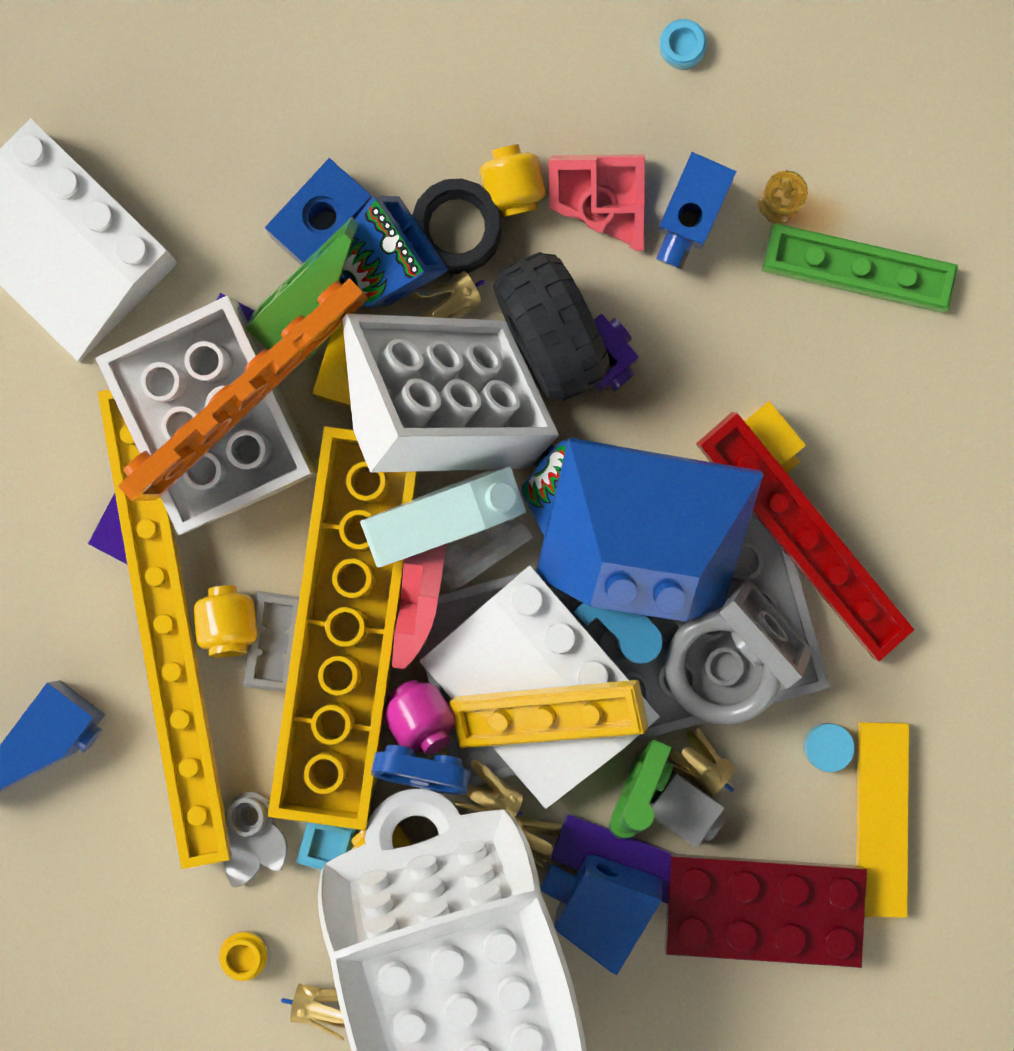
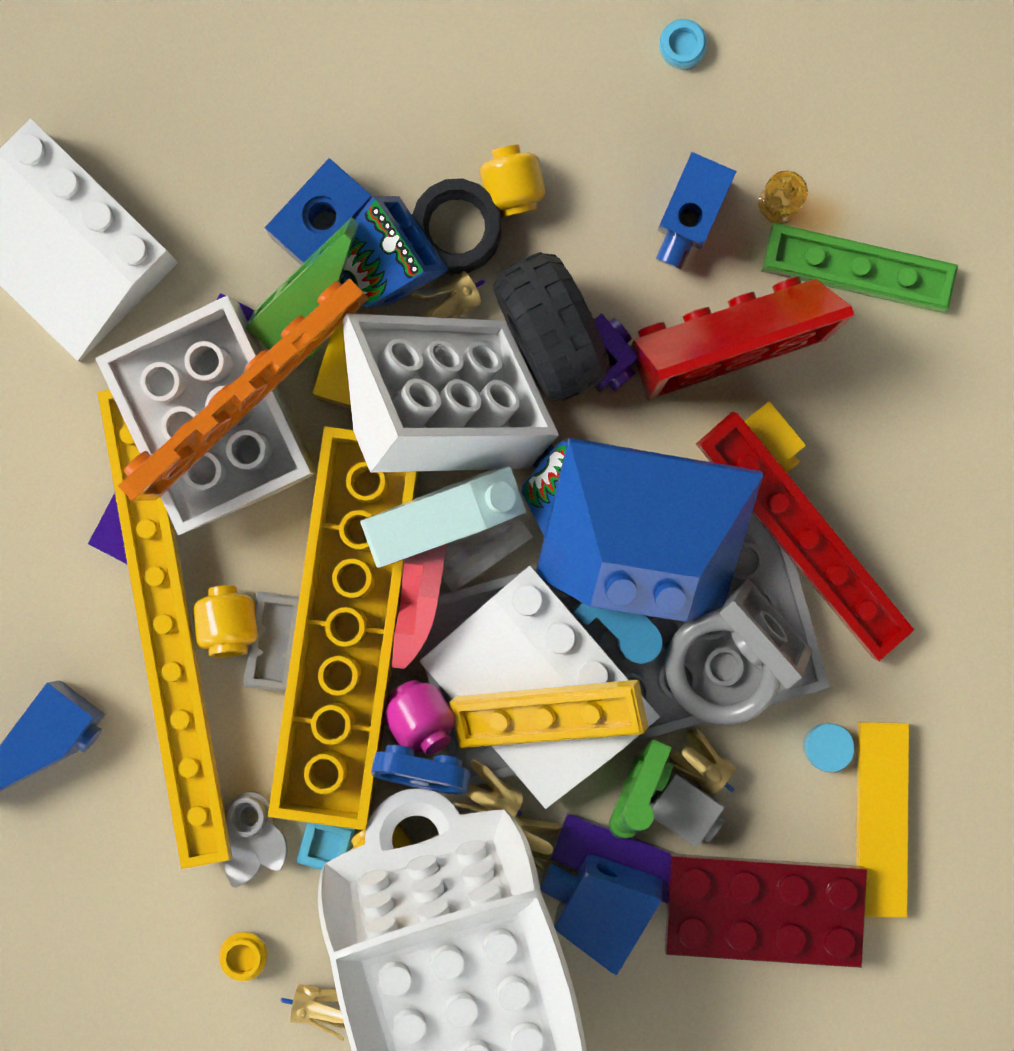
(601, 192): coral slope -> none
(737, 336): none -> red slope

